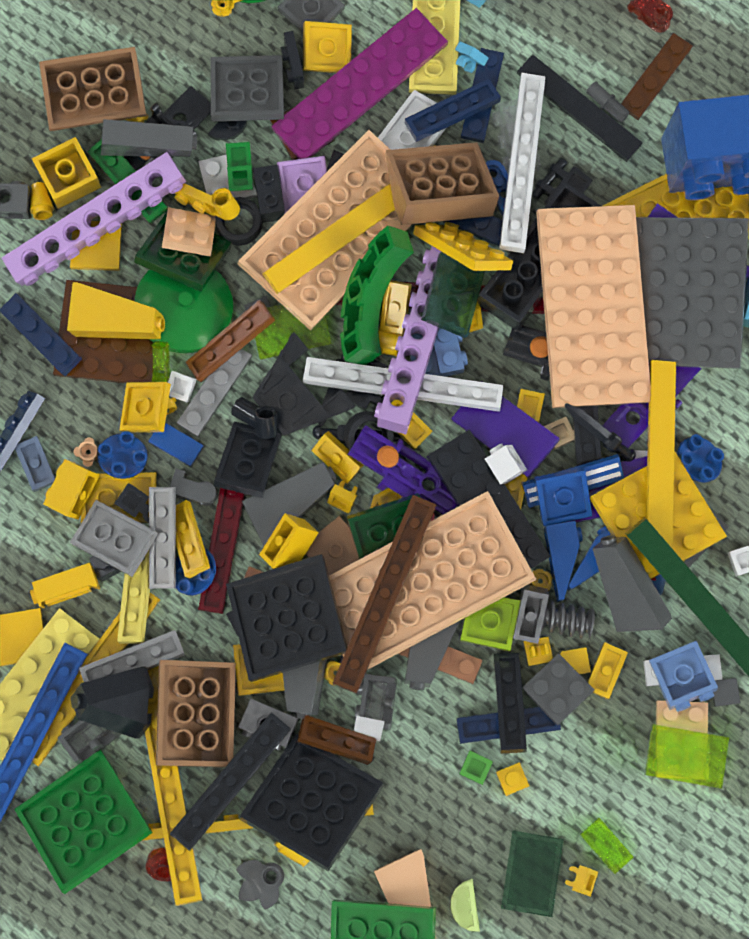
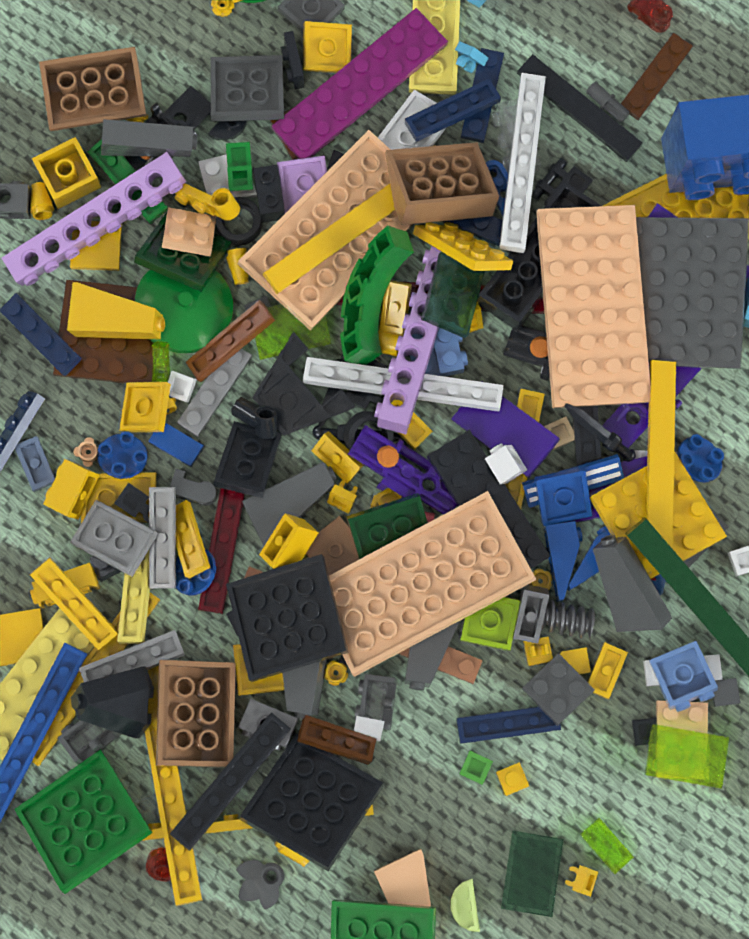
(74, 603): none -> yellow plate
(238, 274): none -> yellow cone
(384, 594): reddish brown plate -> none
(510, 703): black plate -> none
(642, 730): none -> black tile

